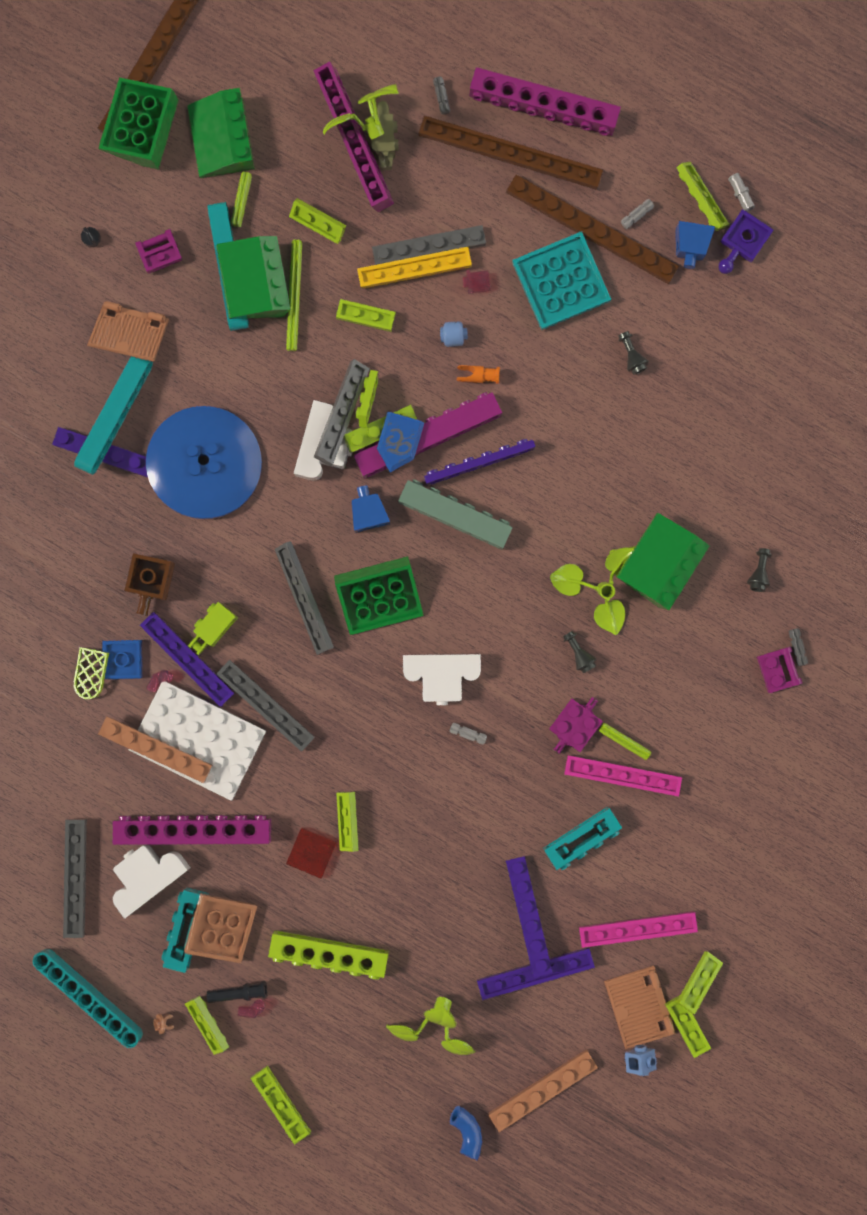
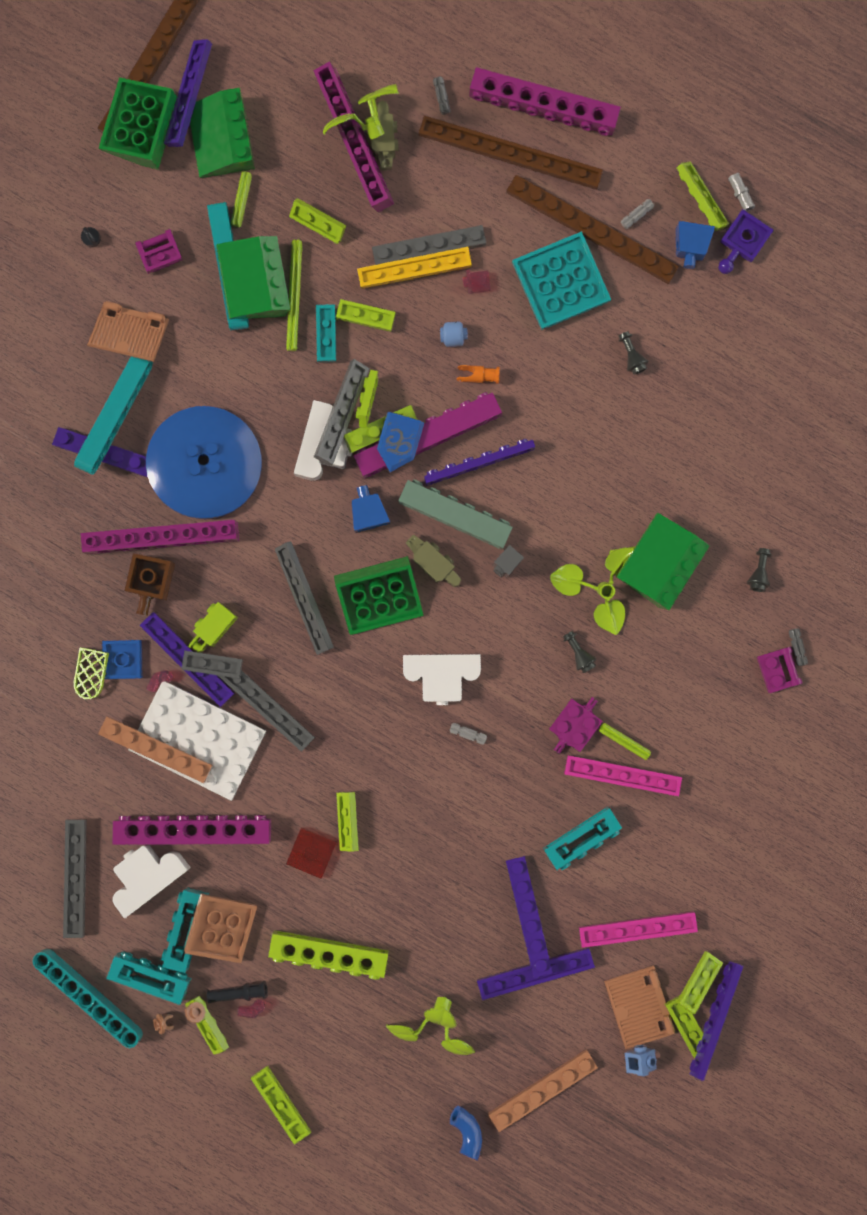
(124, 965): none -> teal brick
(160, 537): none -> magenta brick
(188, 93): none -> dark purple plate
(195, 1012): none -> nougat plate
(212, 664): none -> dark grey plate
(326, 333): none -> teal plate
(433, 562): none -> olive hinge
(507, 562): none -> dark grey brick
(714, 1025): none -> dark purple plate

